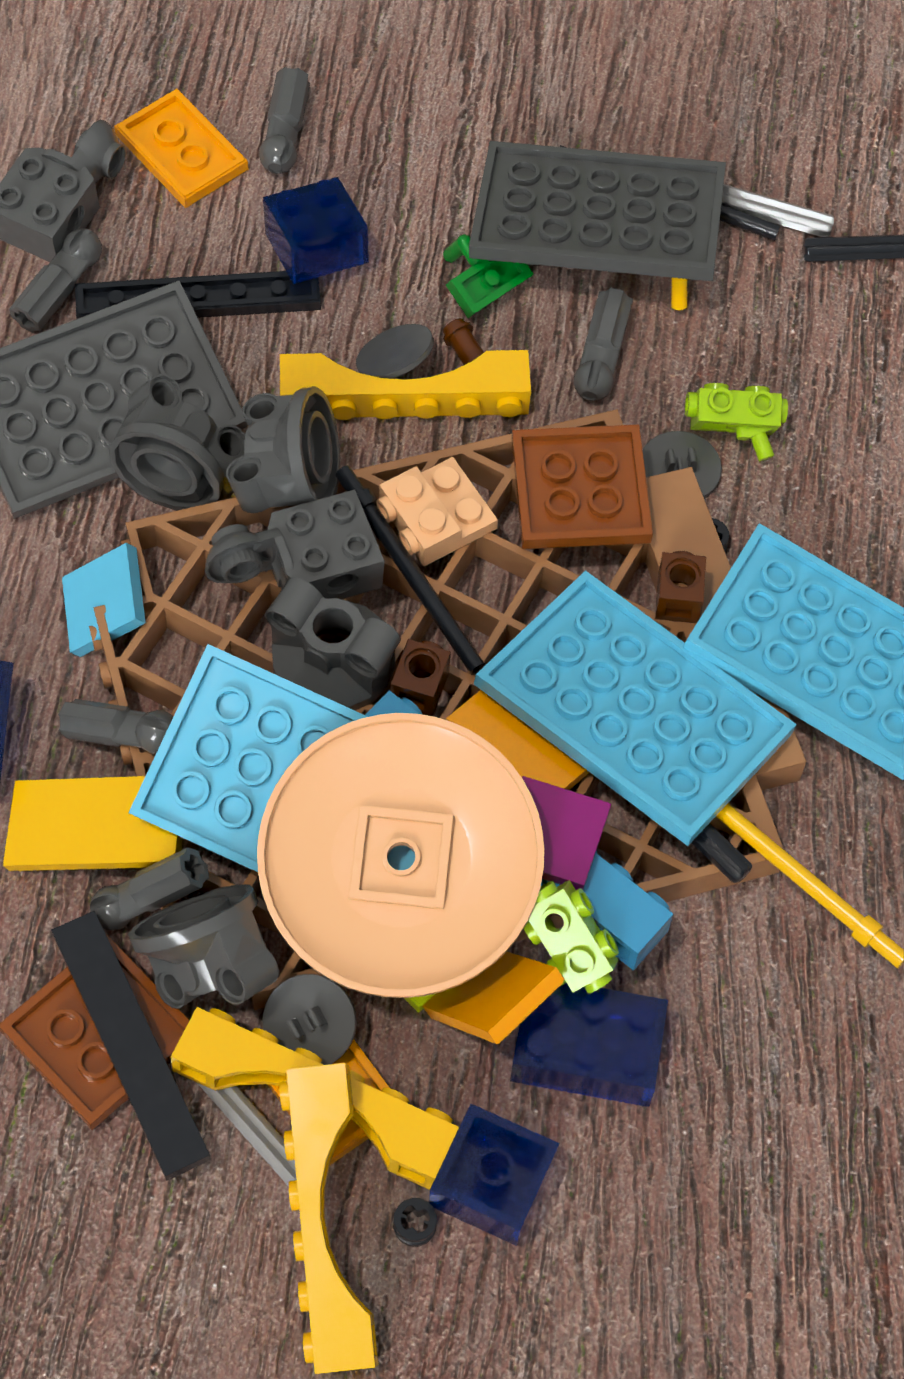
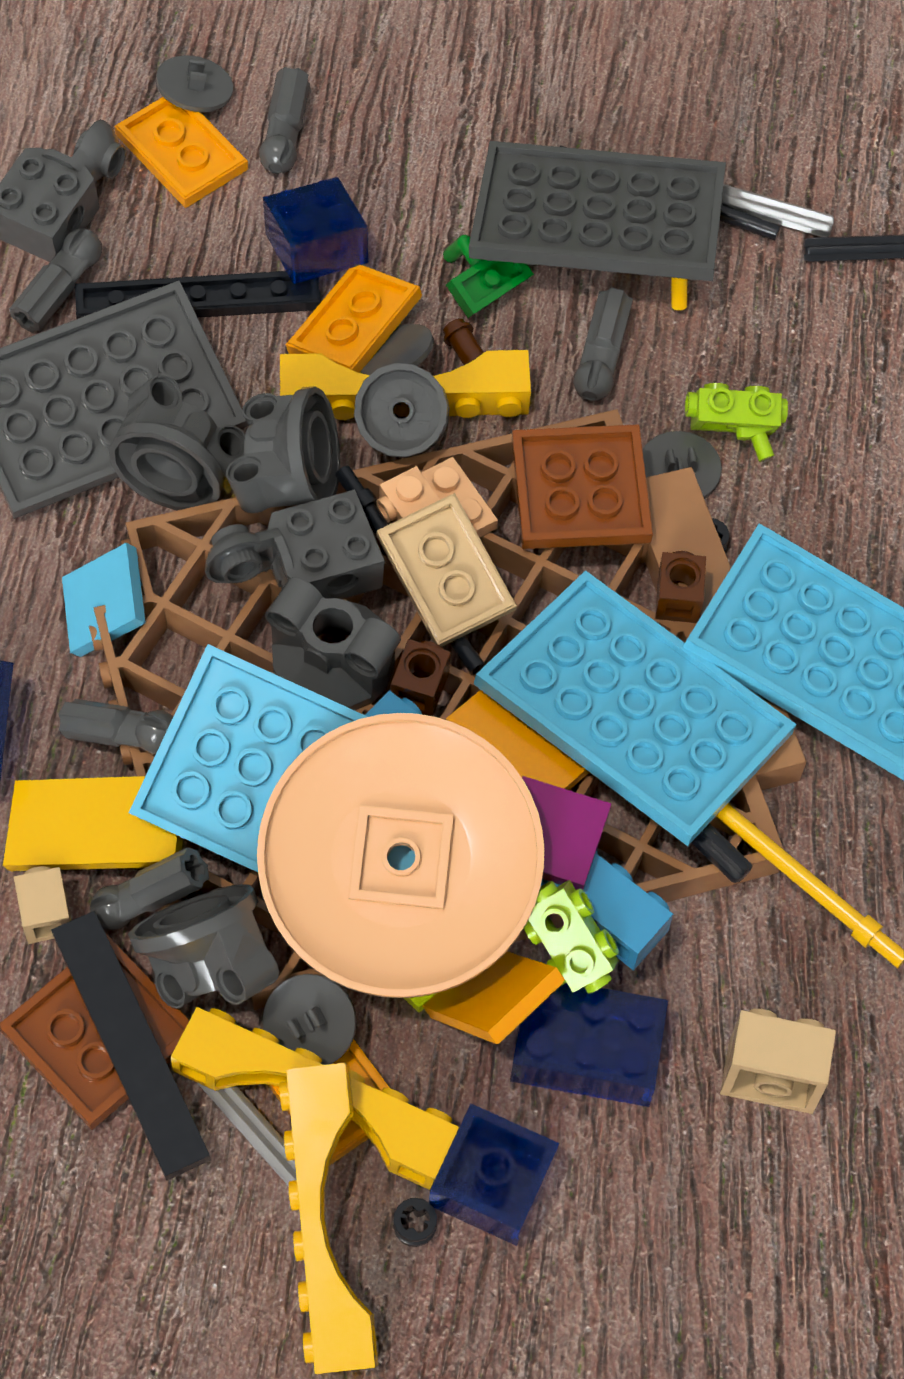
(41, 902): none -> tan brick
(194, 83): none -> dark grey piece
(356, 317): none -> light orange tile
(380, 424): none -> dark grey wheel
(446, 570): none -> tan tile
(778, 1060): none -> tan brick

